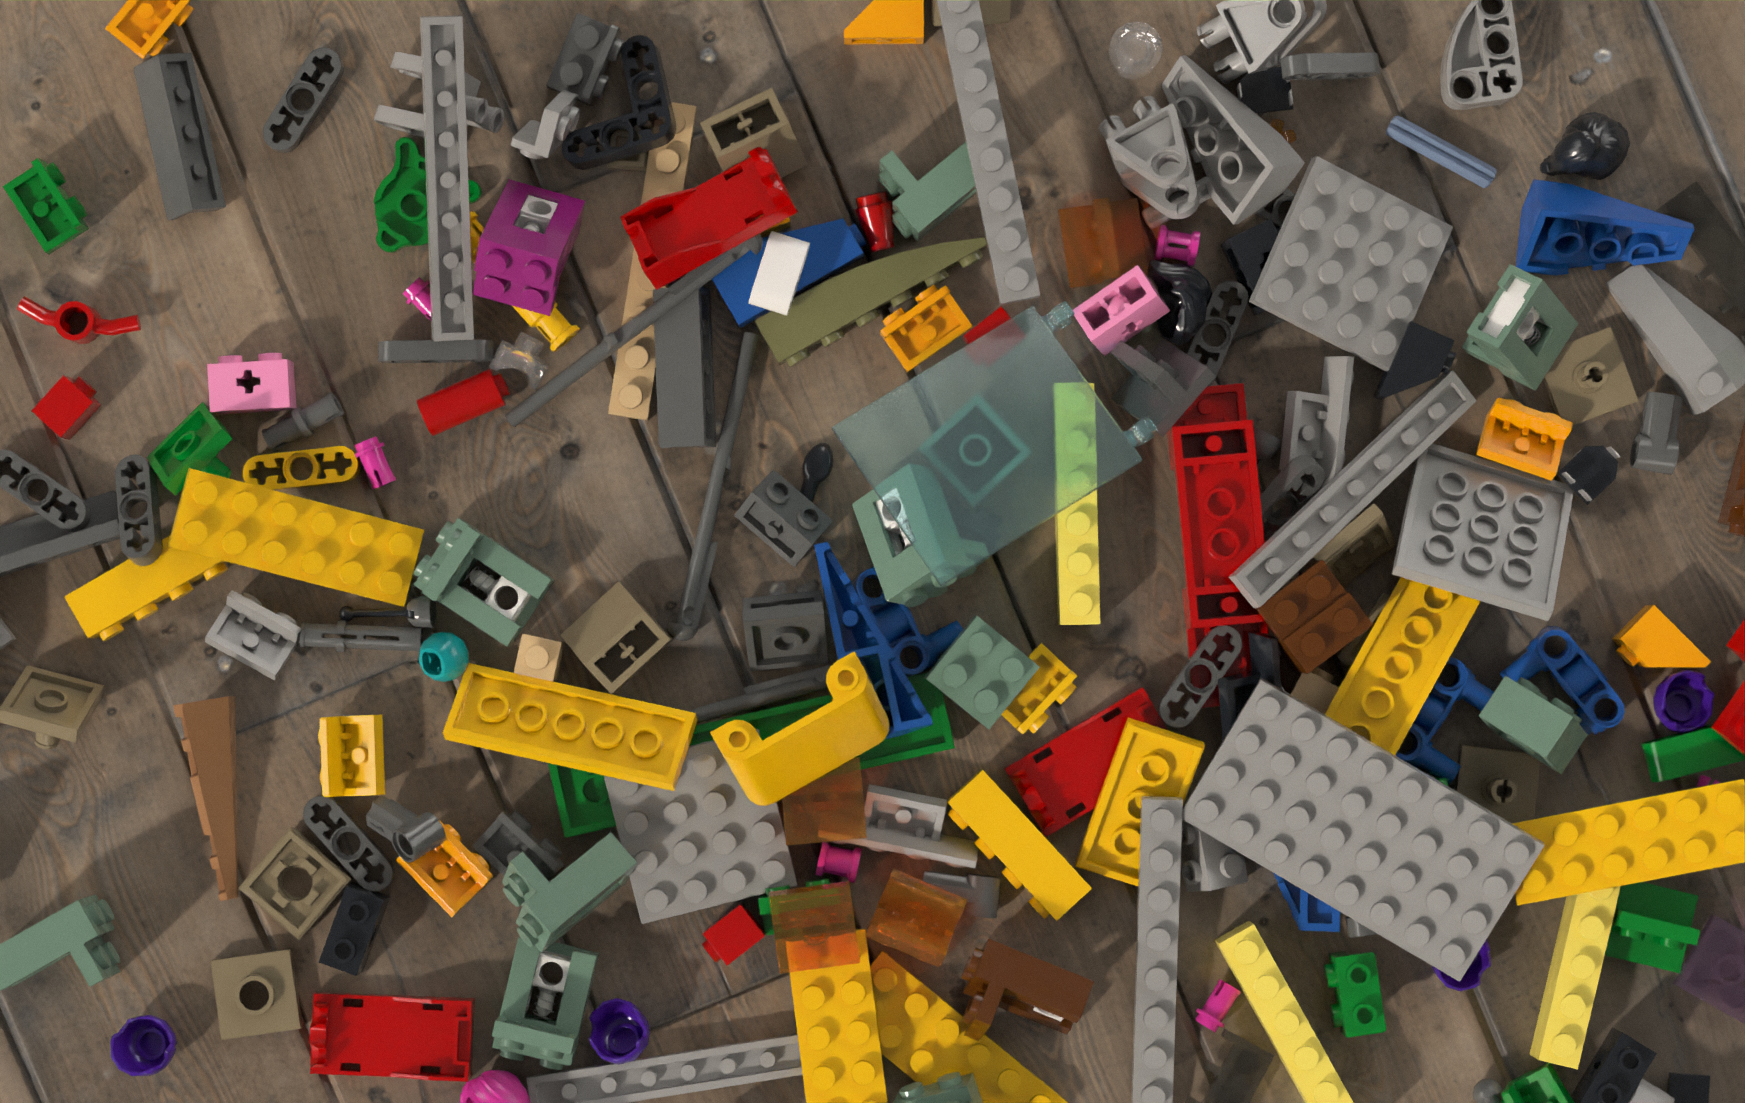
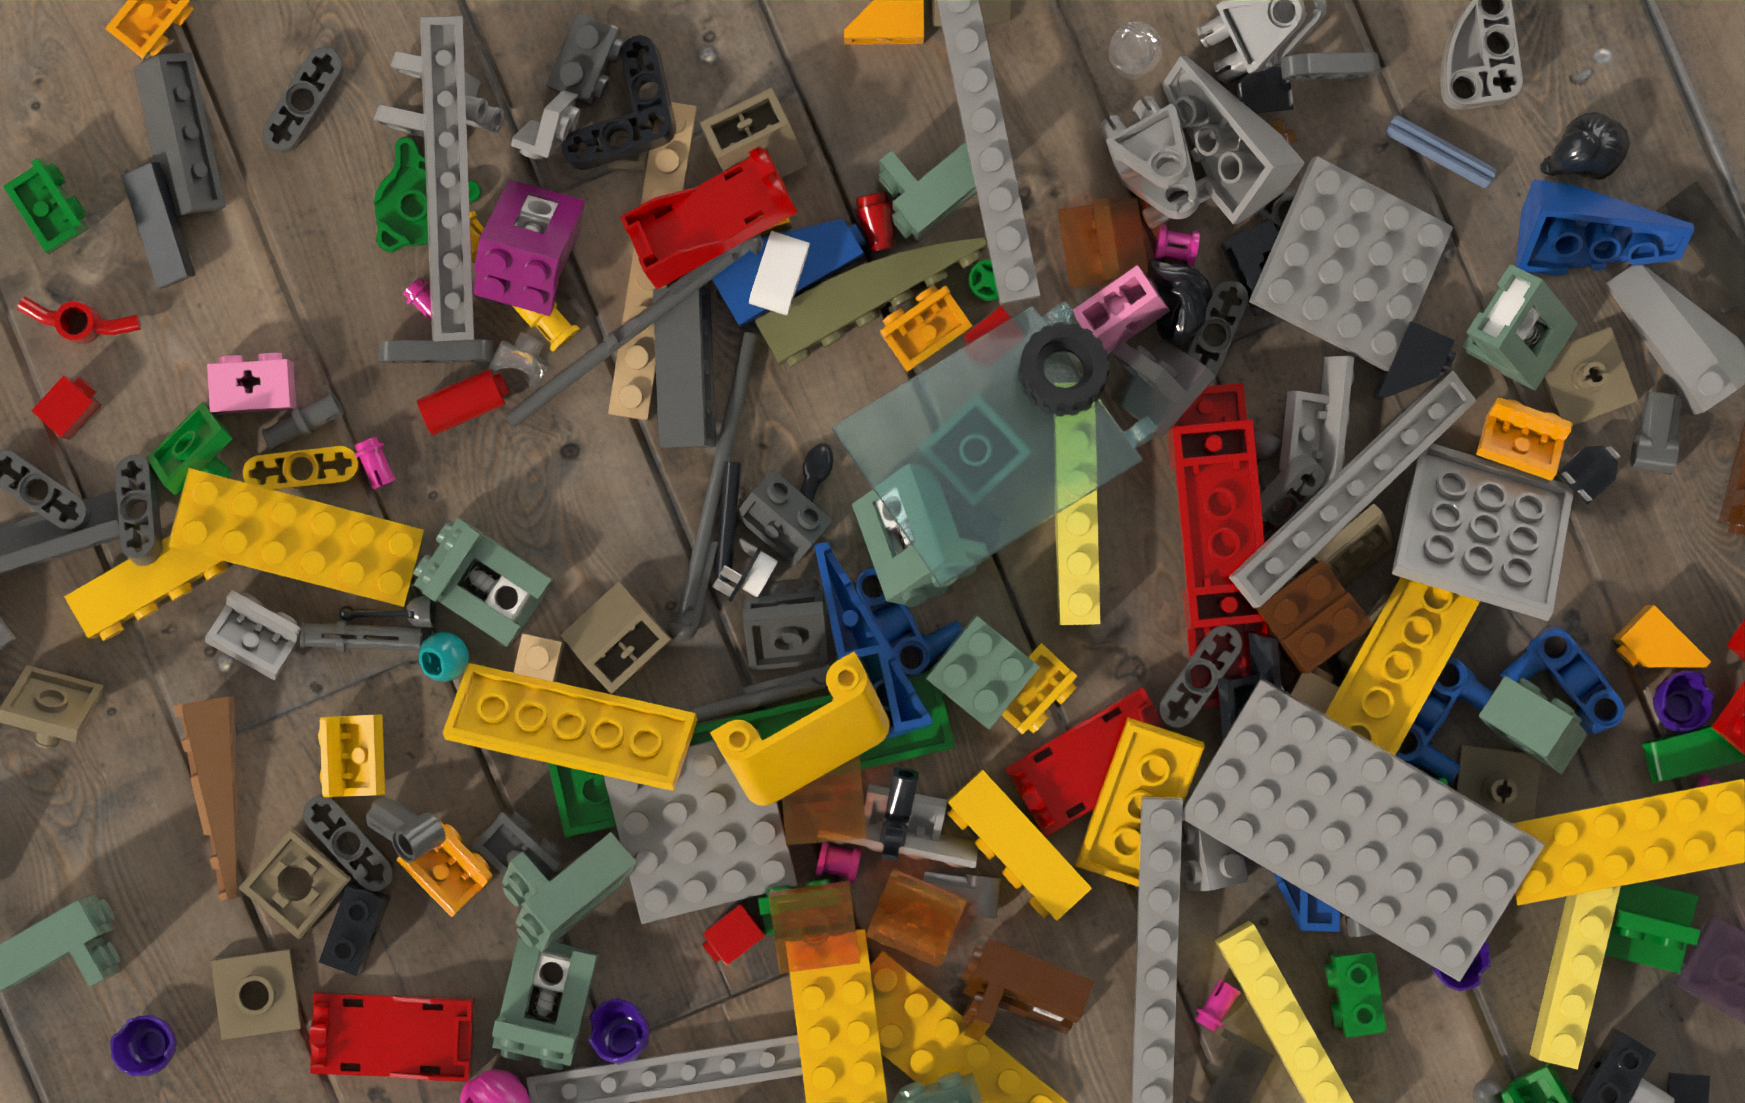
(158, 225): none -> tile
(728, 518): none -> black bar
(753, 577): none -> piece
(898, 811): none -> black bar
(987, 280): none -> green wheel
(1069, 339): none -> black tyre

